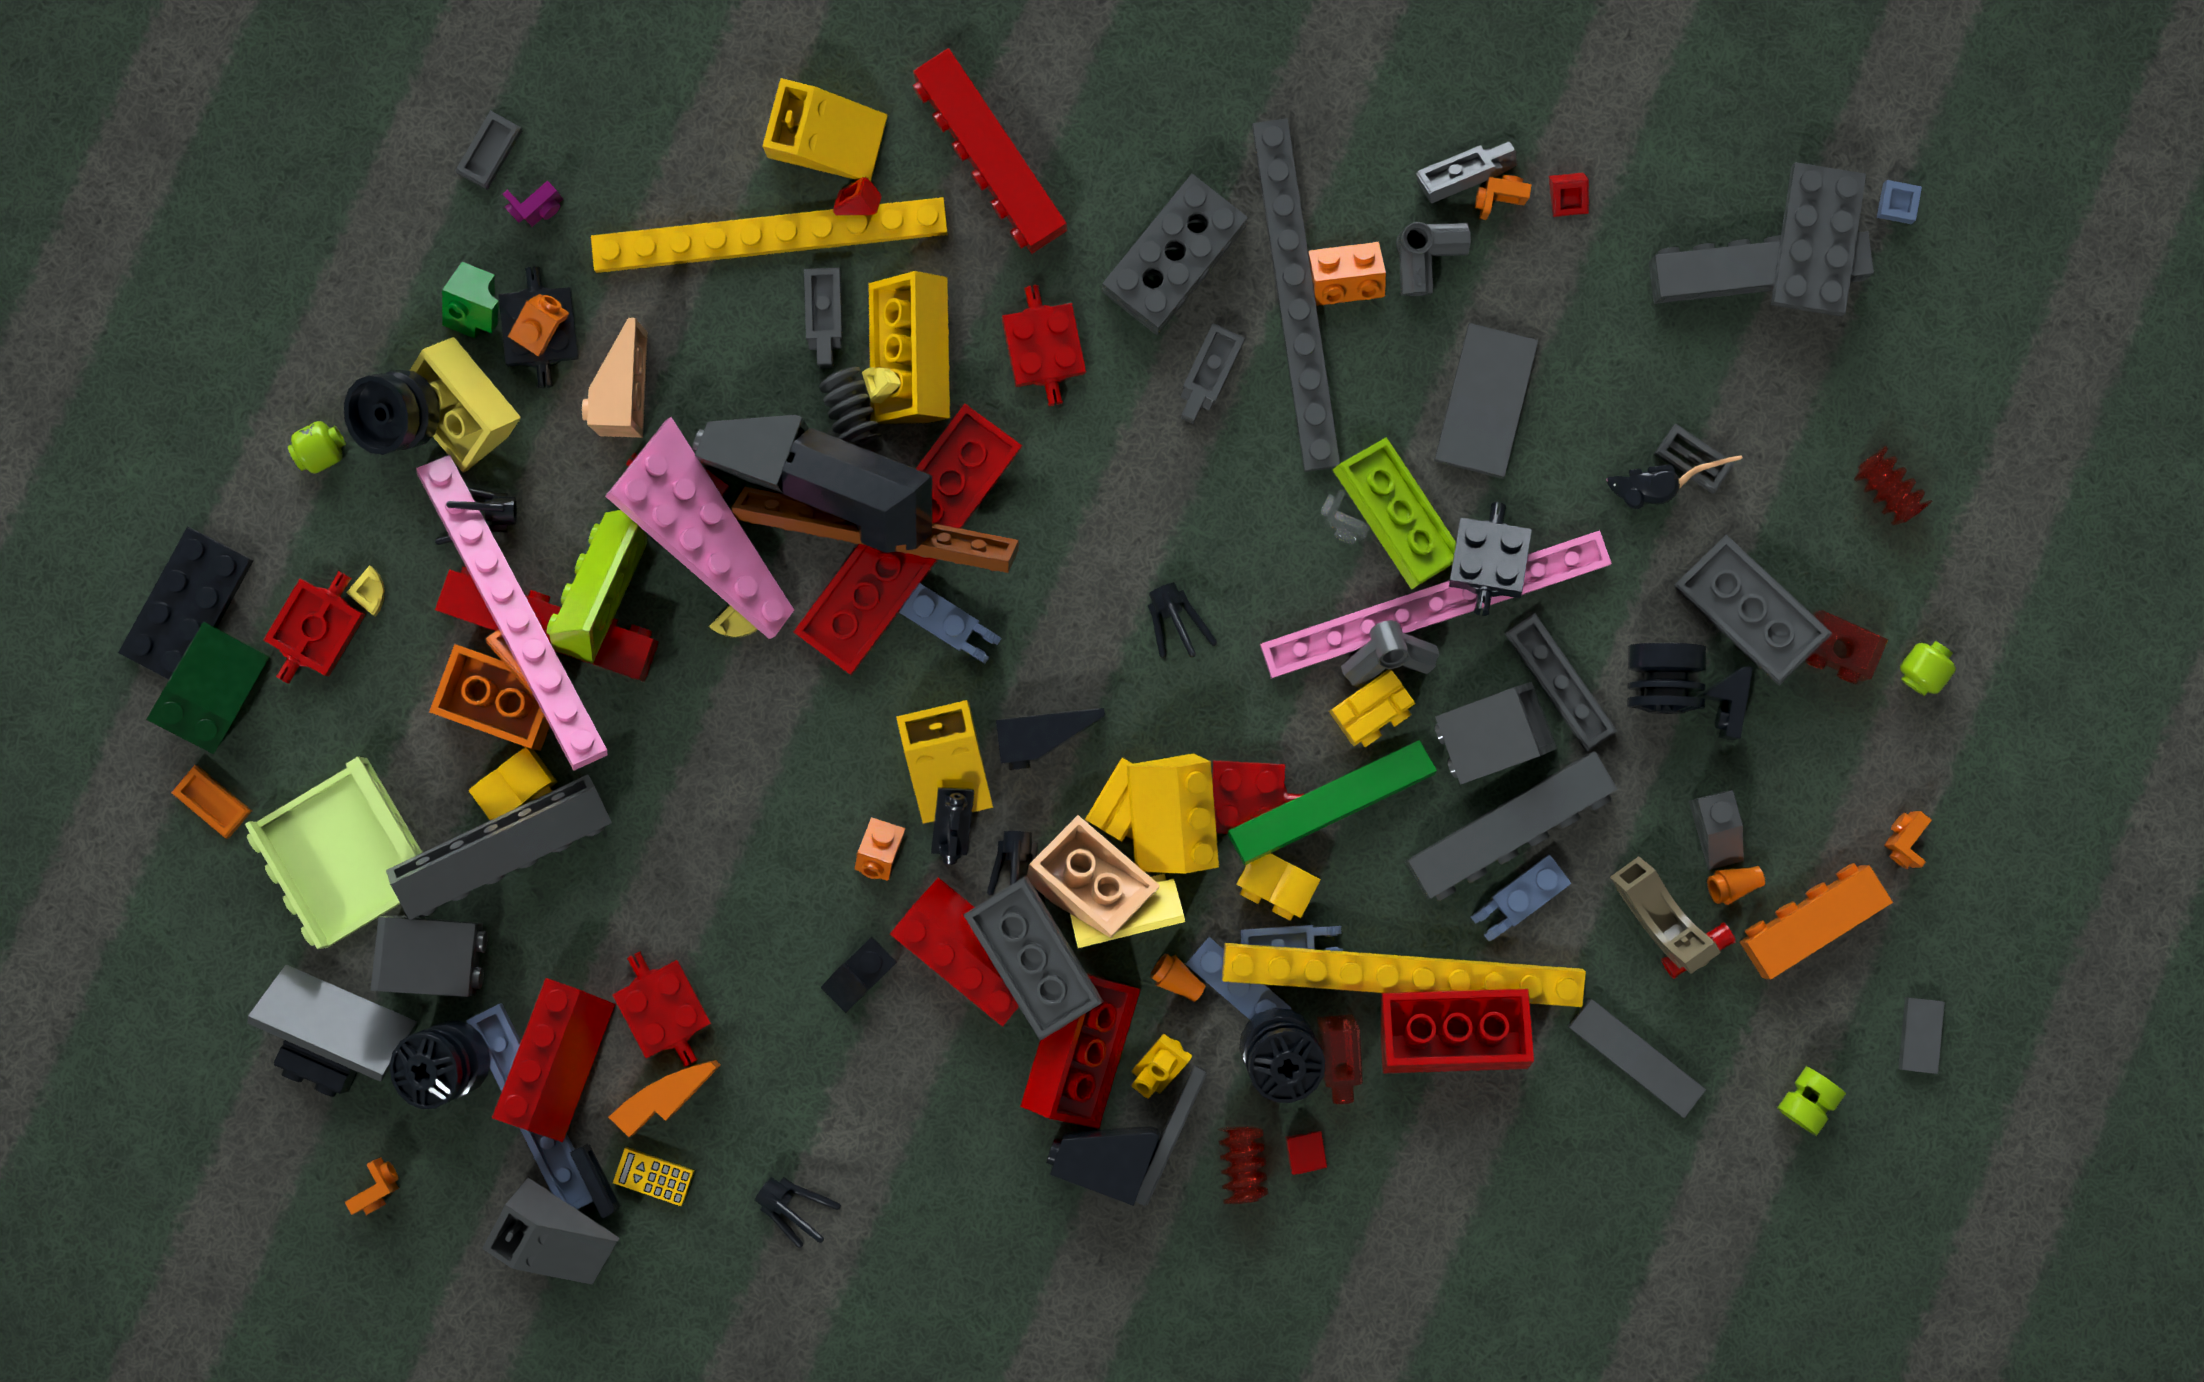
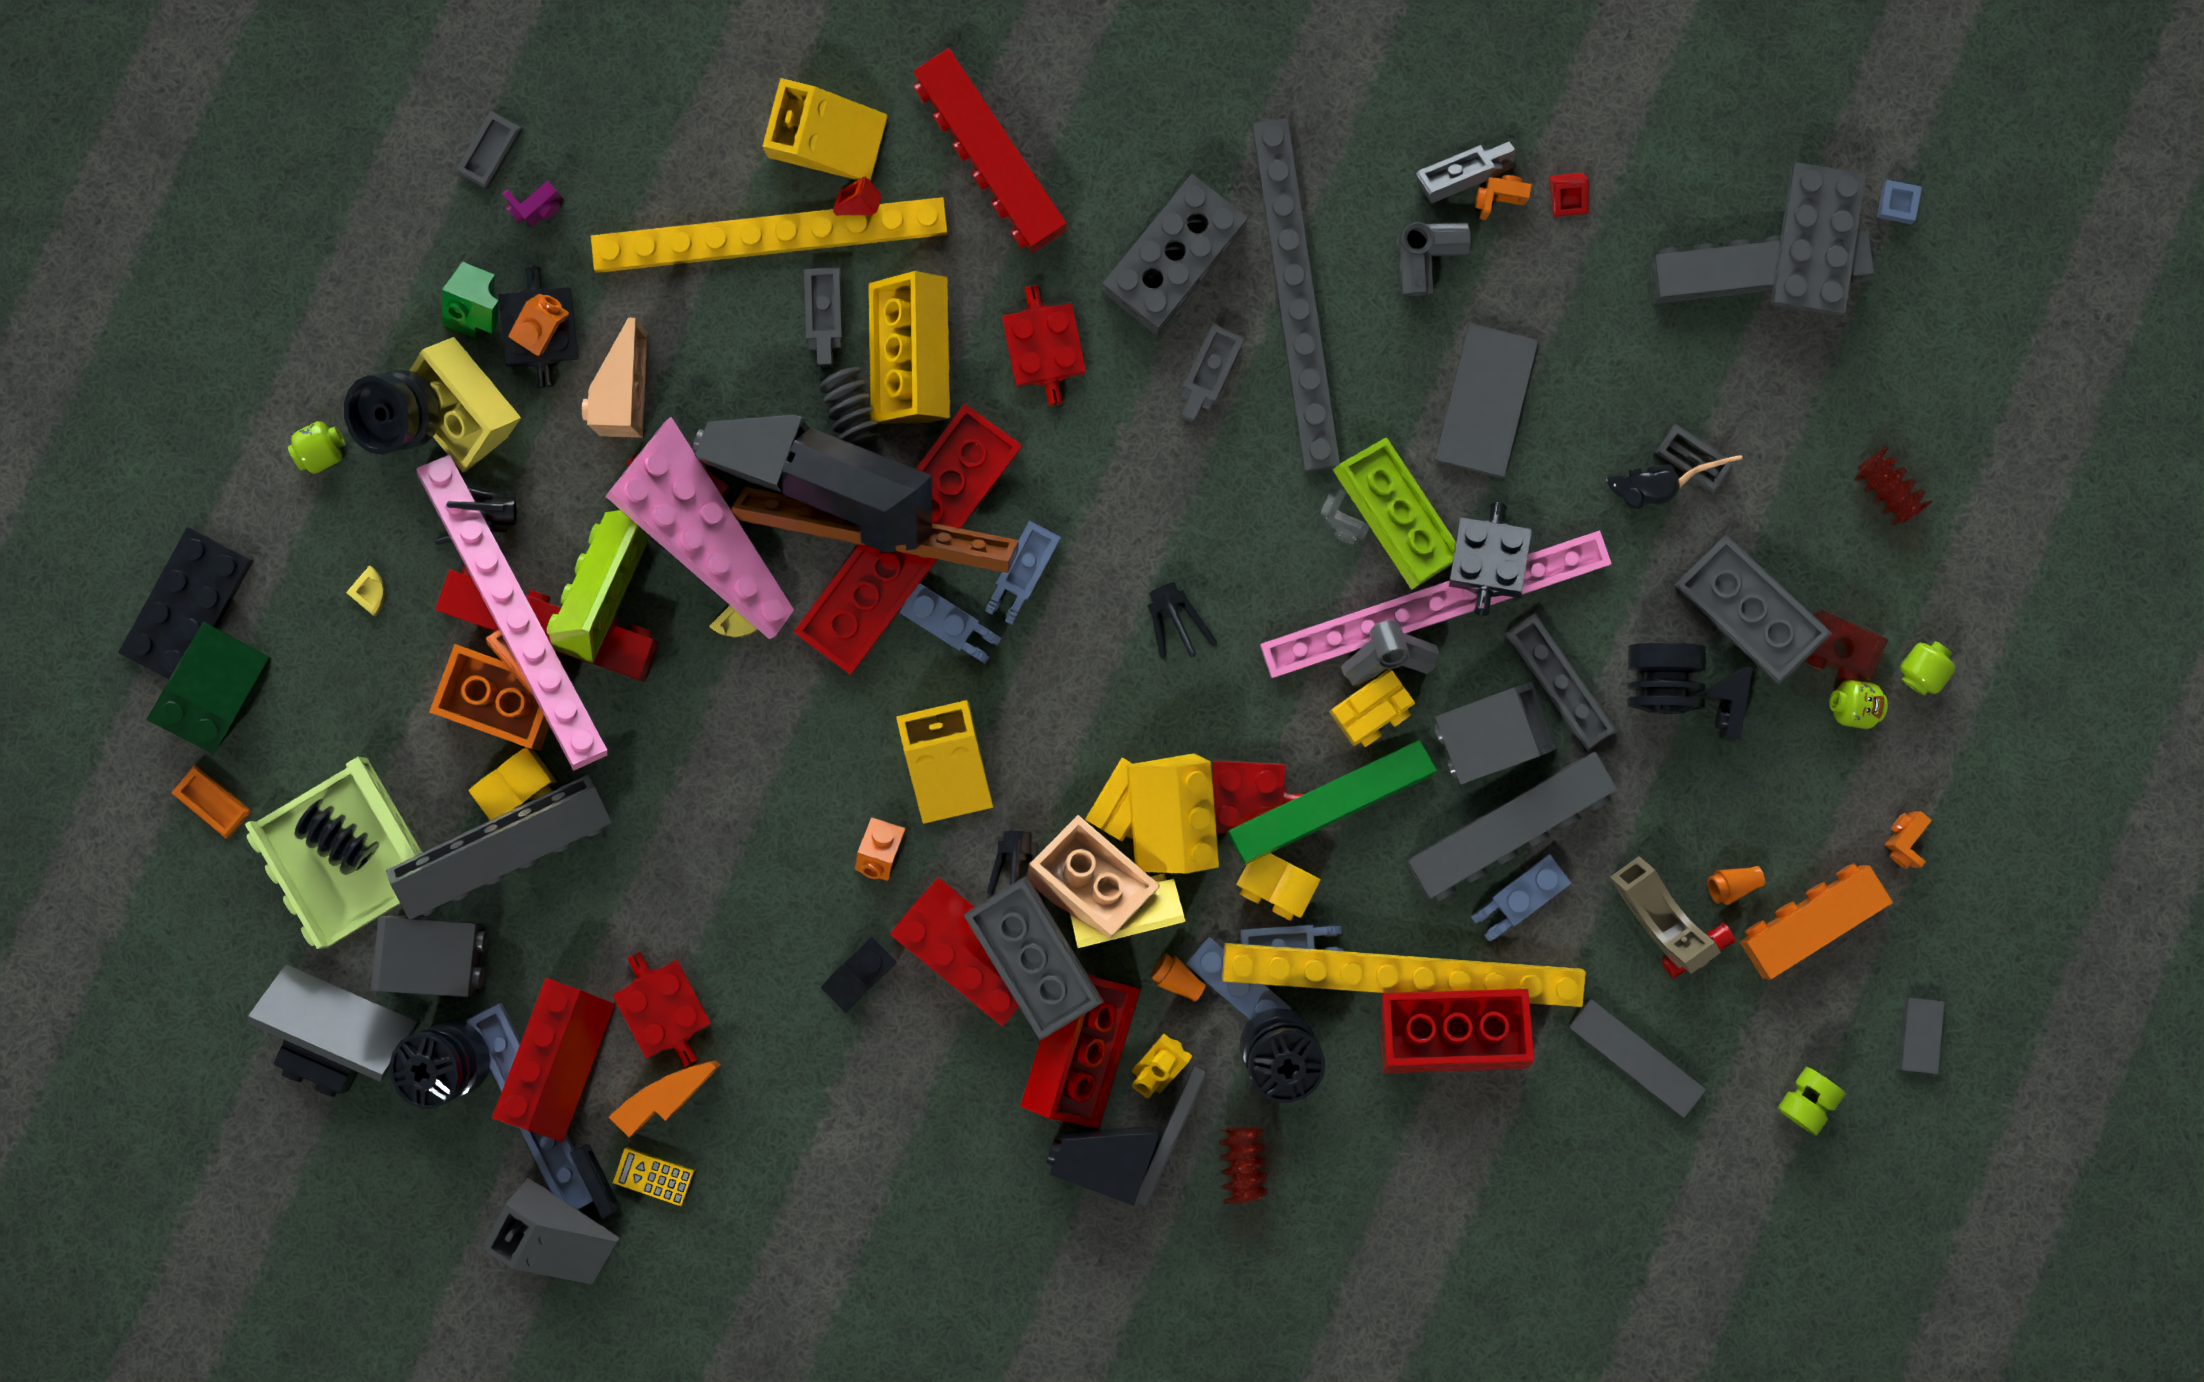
(314, 627): red plate -> none
(334, 839): none -> black piece
(372, 1198): orange bracket -> none
(774, 1202): black plant -> none
(880, 383): light yellow tile -> none
(952, 823): black hinge -> none
(1034, 554): none -> sand blue hinge
(1036, 736): black slope -> none
(1306, 1152): red slope -> none
(1341, 1044): clear red torso -> none
(1347, 273): orange bracket -> none
(1719, 828): dark grey slope -> none
(1858, 704): none -> lime head

